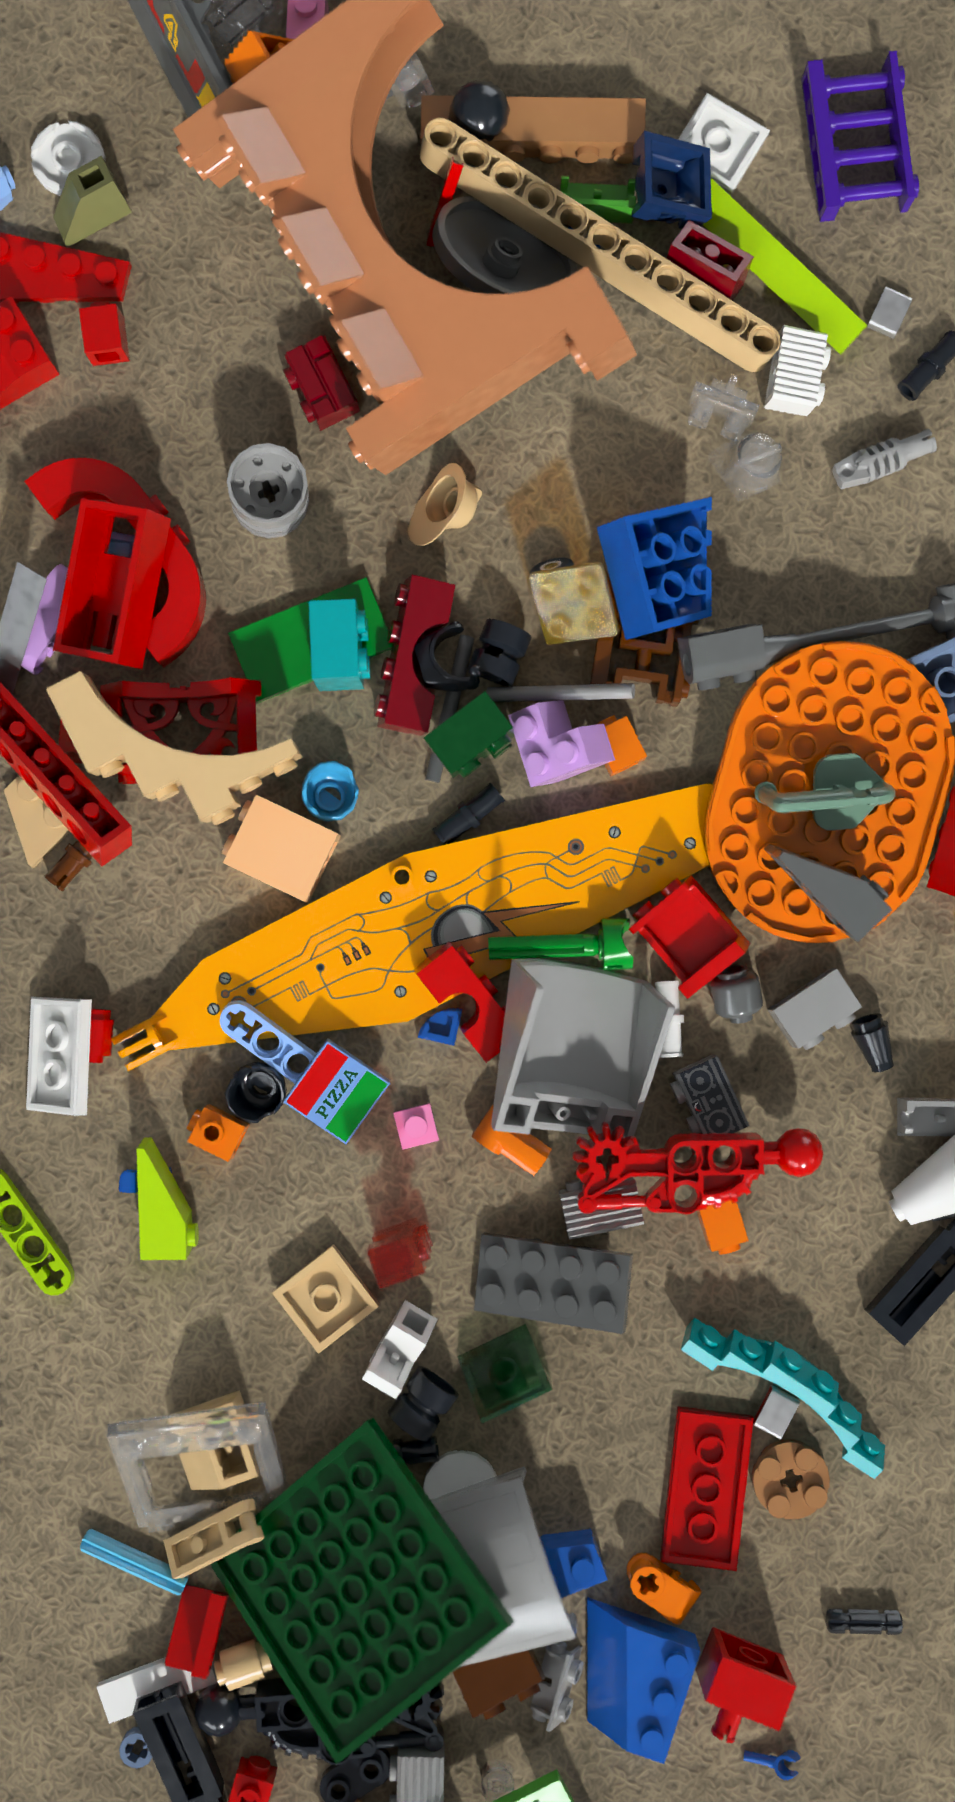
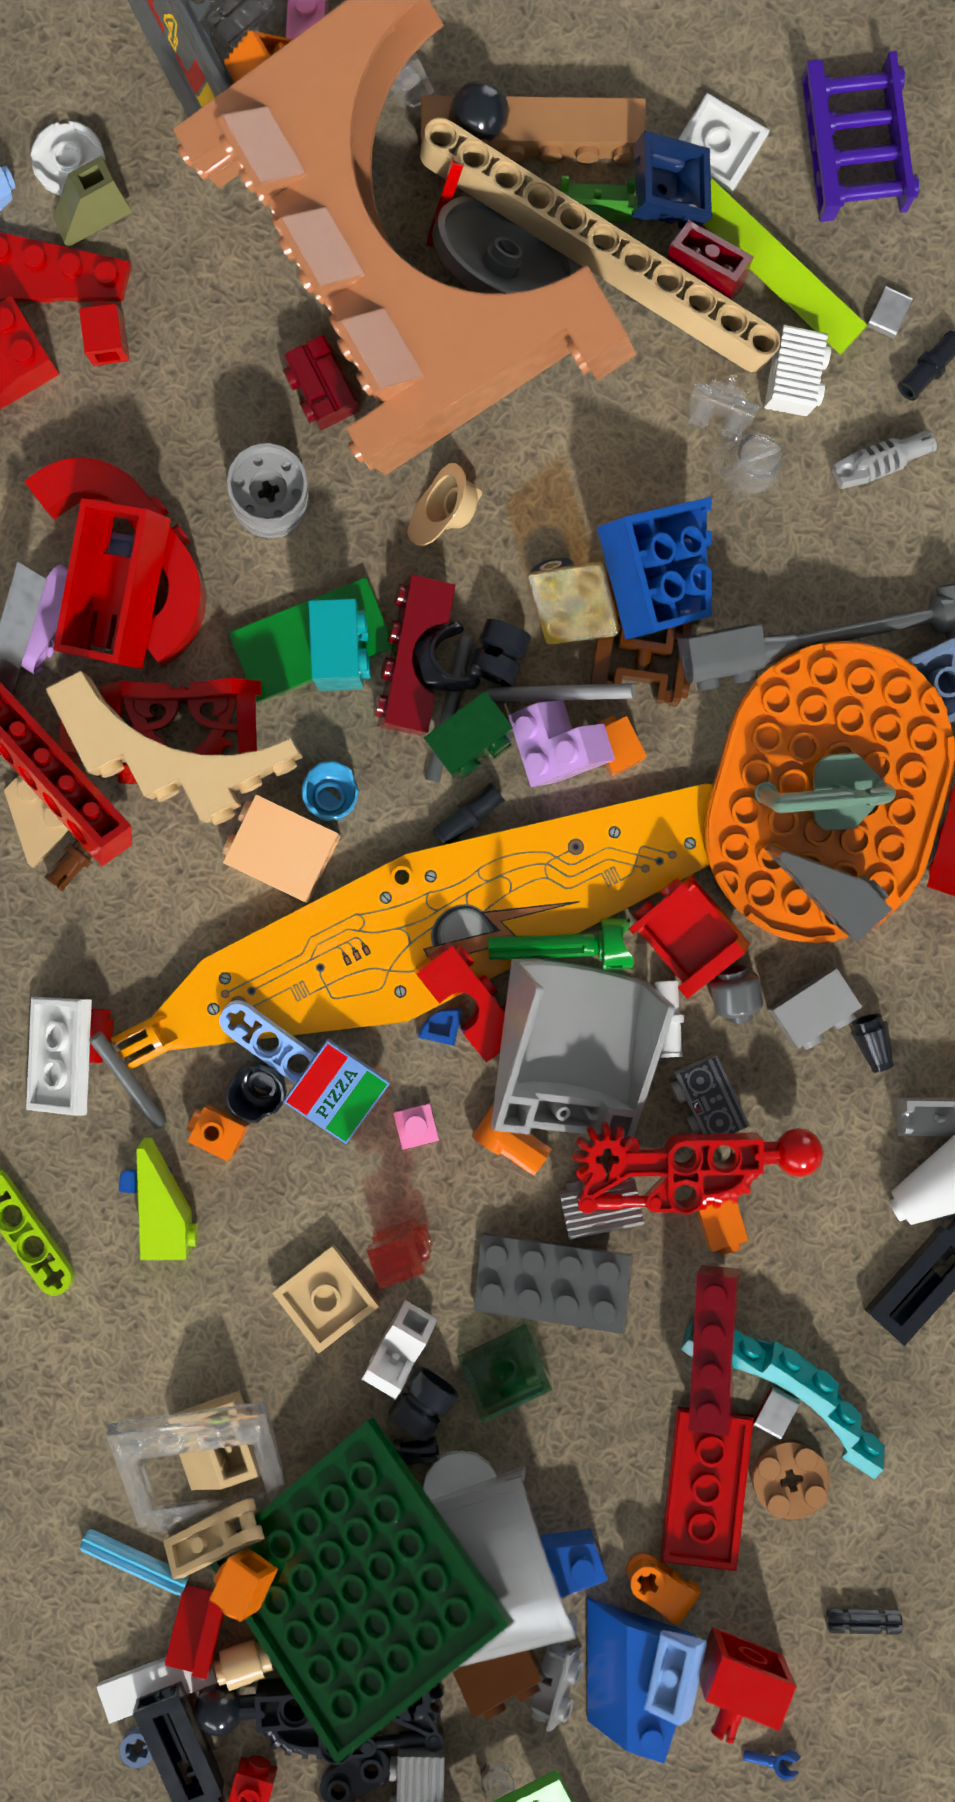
(127, 1080): none -> dark grey bar
(242, 1584): none -> orange brick
(675, 1676): none -> light blue slope
(713, 1350): none -> dark red arch

